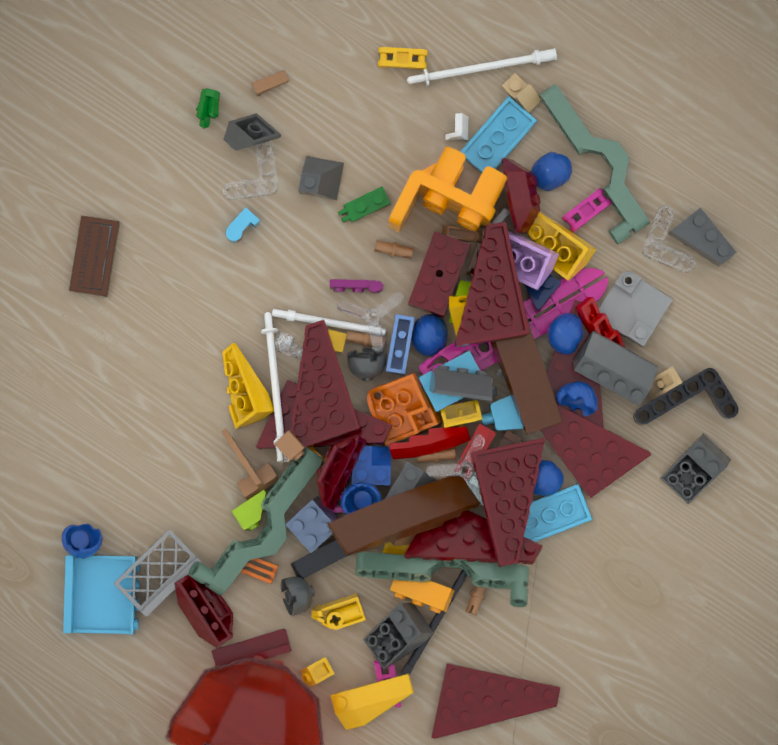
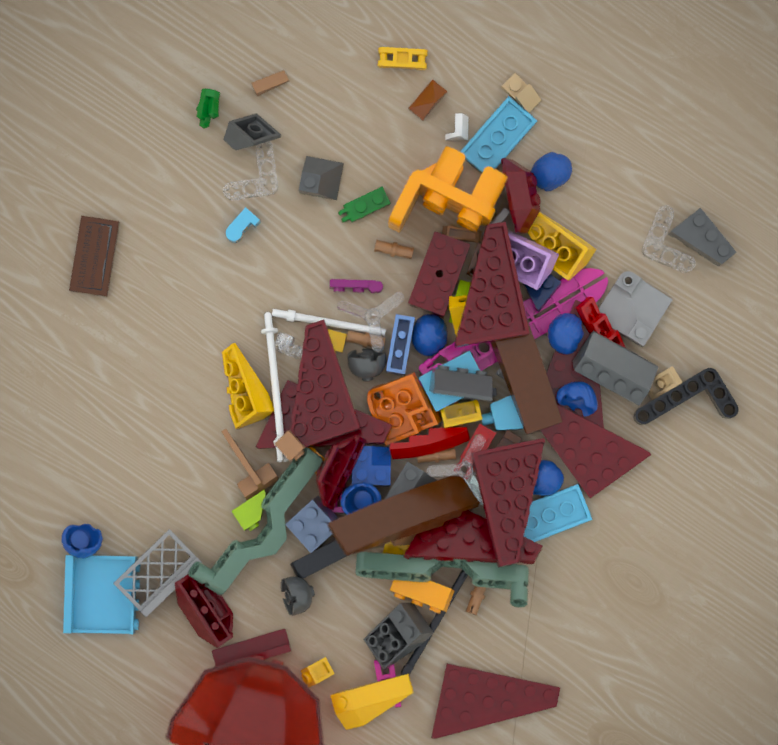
(272, 574): orange tile -> none
(346, 609): yellow piece -> none
(427, 100): none -> dark orange slope
(536, 57): white bar -> none
(586, 210): dark pink plate -> none
(612, 152): sand green beam -> none
(696, 468): dark grey slope -> none

